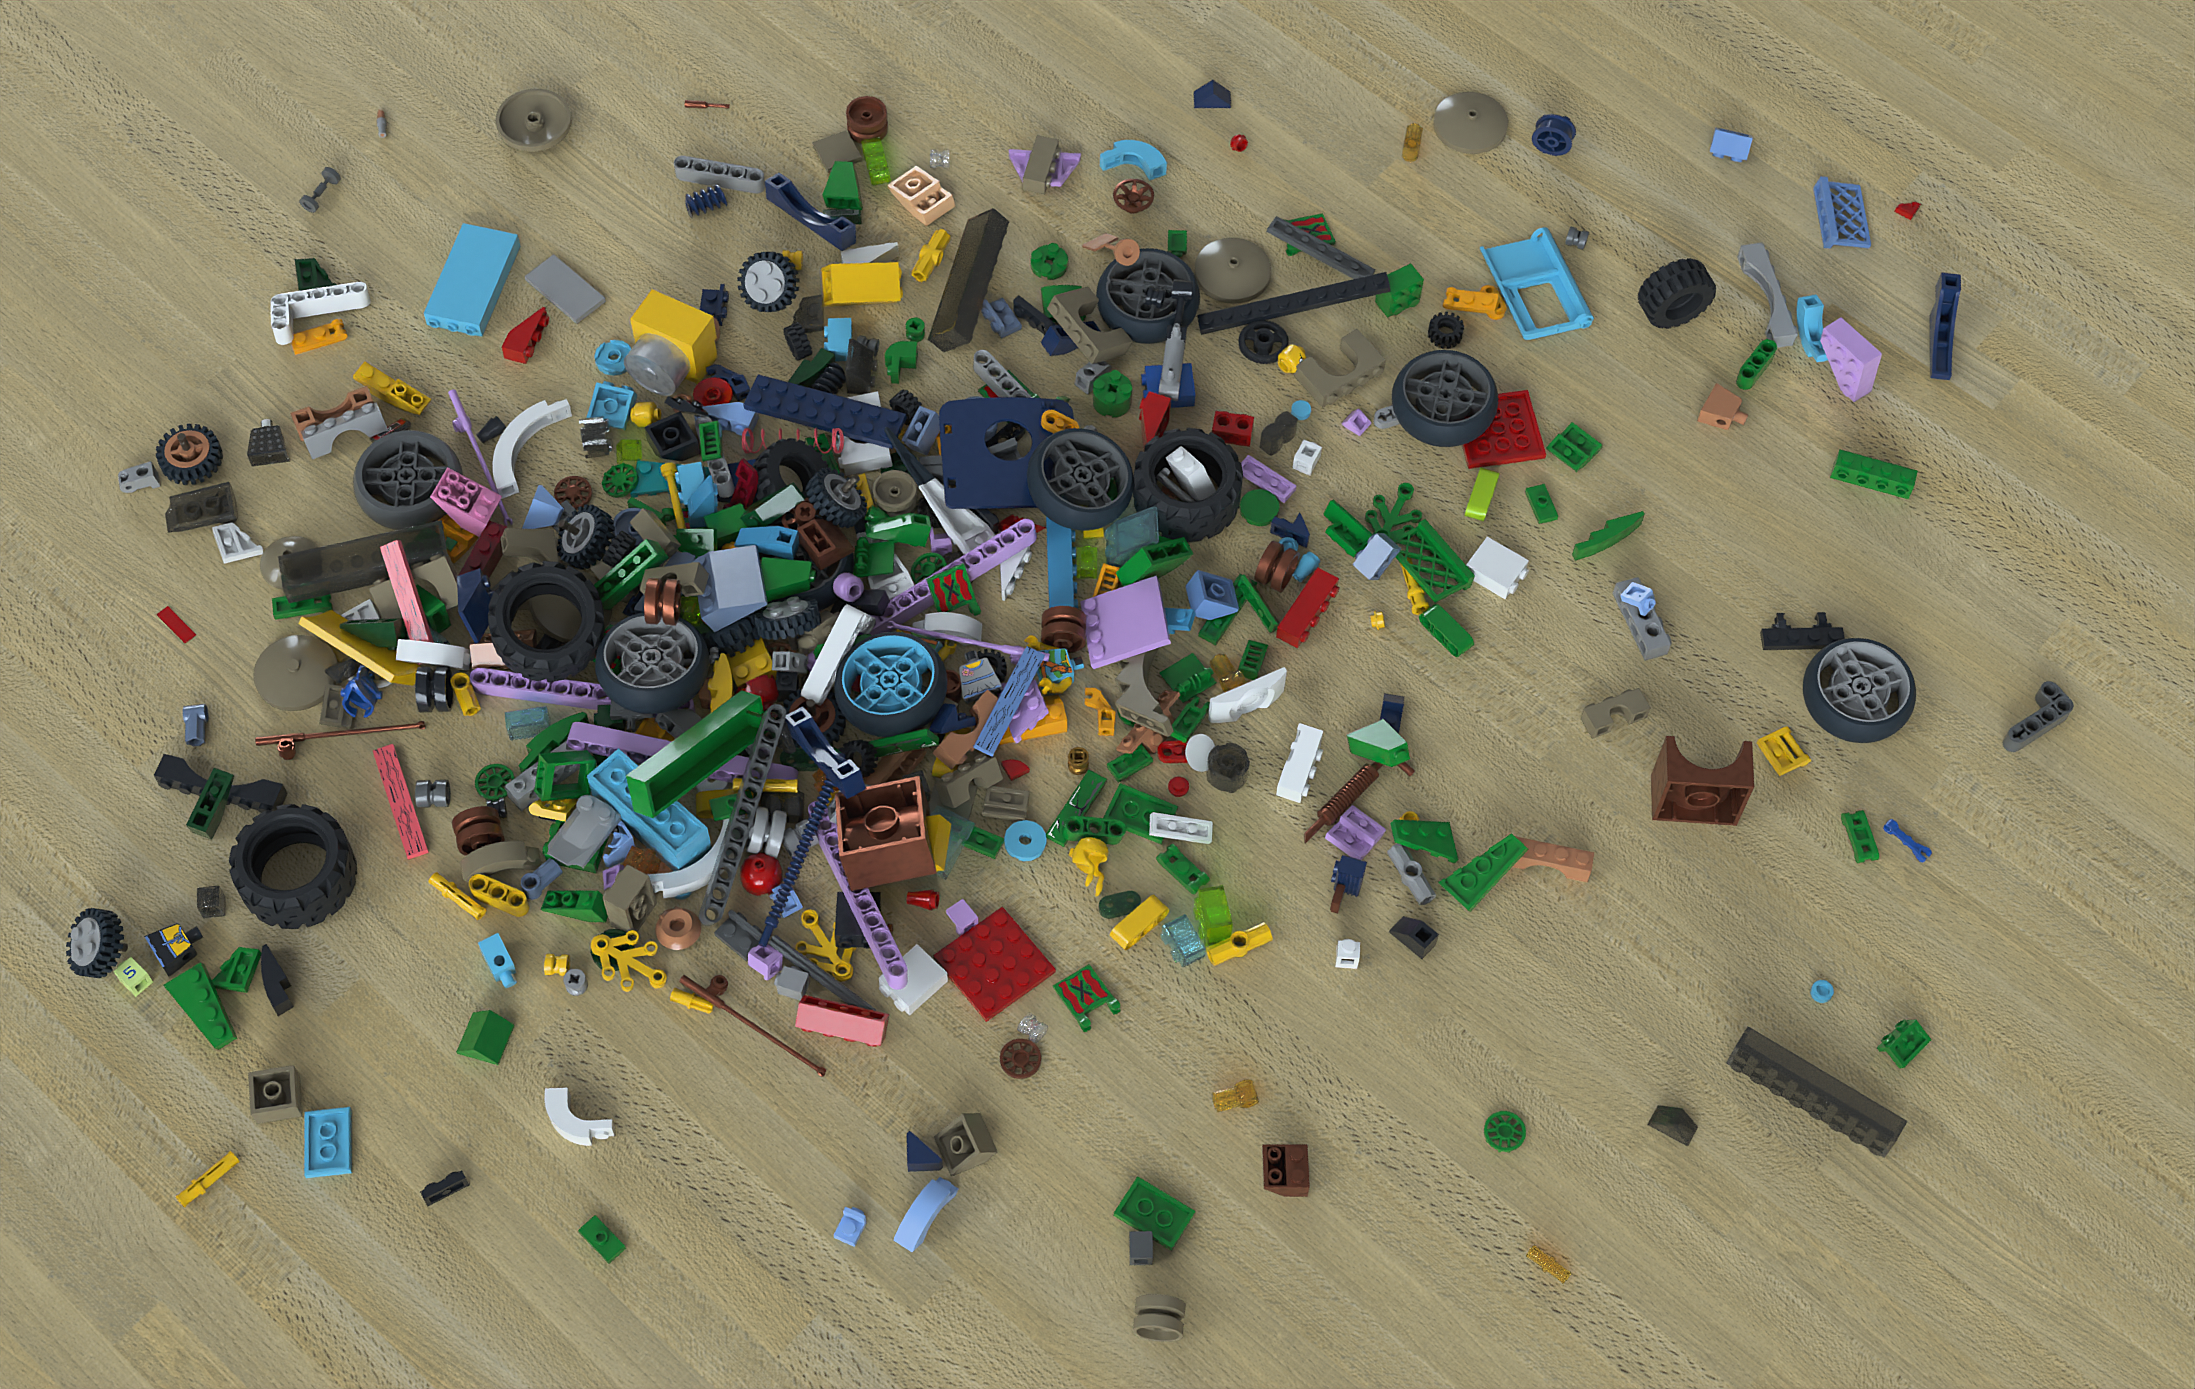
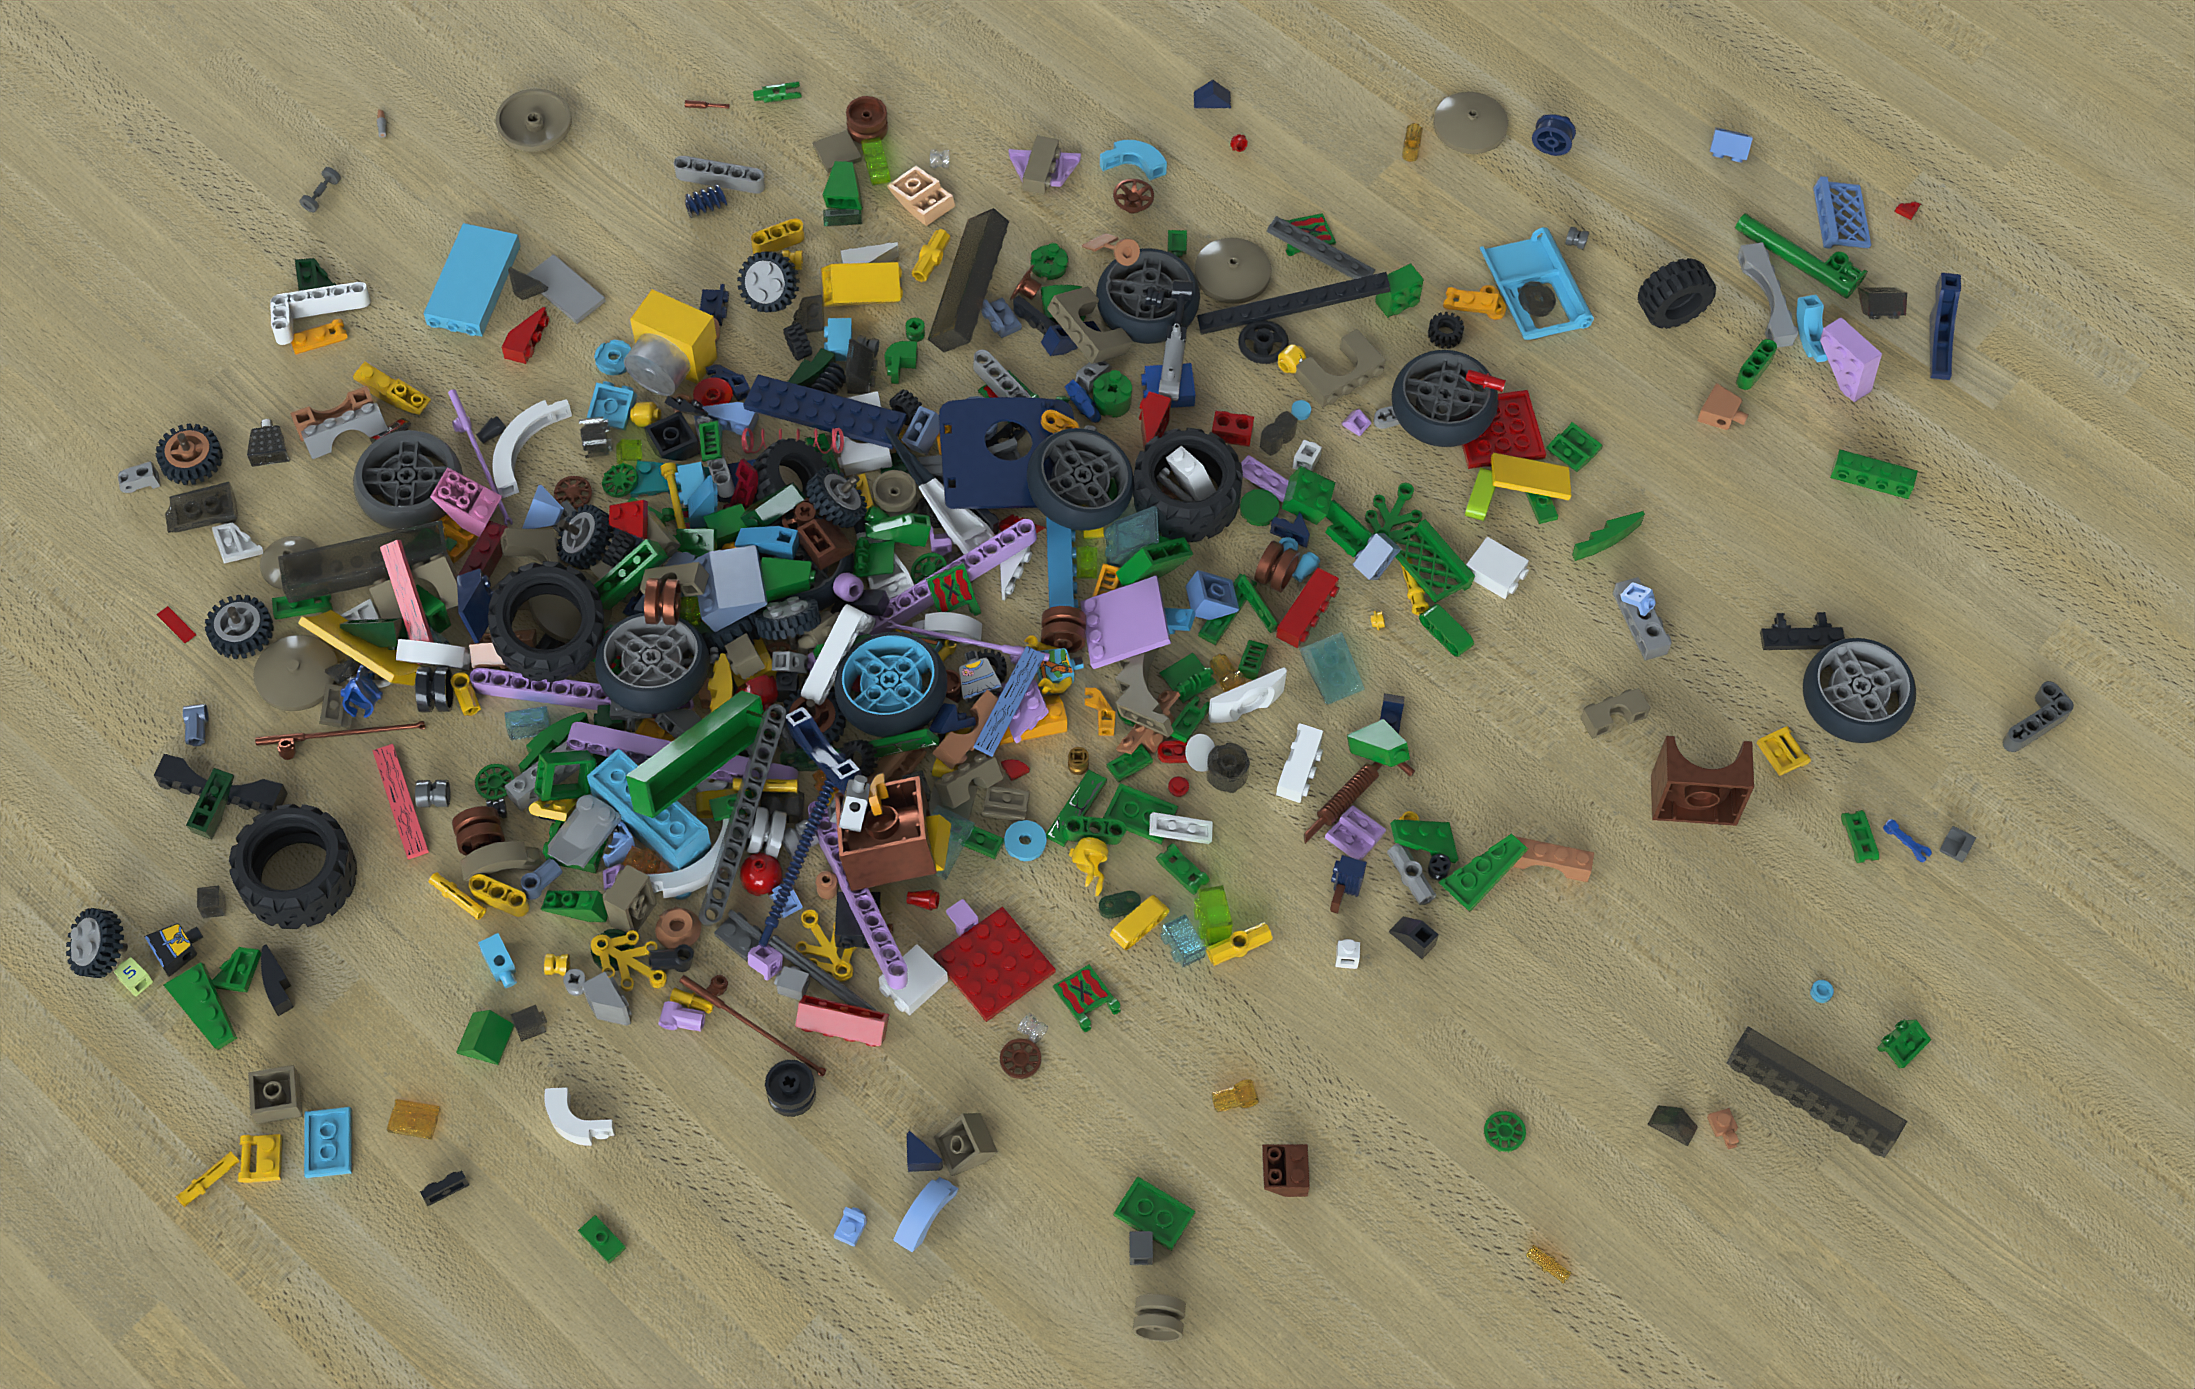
(239, 626): none -> wheel
(268, 1158): none -> yellow plate
(413, 1119): none -> clear yellow plate
(524, 285): none -> clear smoke slope
(529, 1022): none -> clear smoke brick
(606, 999): none -> light grey slope
(630, 517): none -> red wing
(670, 958): none -> black piece
(675, 1016): none -> lavender piece
(743, 657): none -> dark tan brick
(767, 92): none -> green hinge
(778, 236): none -> yellow beam
(784, 195): dark blue arch -> none
(790, 1088): none -> black wheel
(826, 885): none -> nougat brick
(855, 798): none -> torso
(876, 793): none -> light orange slope
(1027, 286): none -> copper wheel
(1083, 401): none -> blue hinge
(1309, 495): none -> green brick
(1332, 668): none -> clear light blue slope
(1441, 862): none -> black wheel
(1485, 380): none -> red axle
(1531, 305): none -> clear smoke tile
(1531, 476): none -> yellow tile
(1724, 1125): none -> nougat plate
(1835, 273): none -> green piece
(1883, 302): none -> clear smoke slope
(1957, 844): none -> dark grey panel

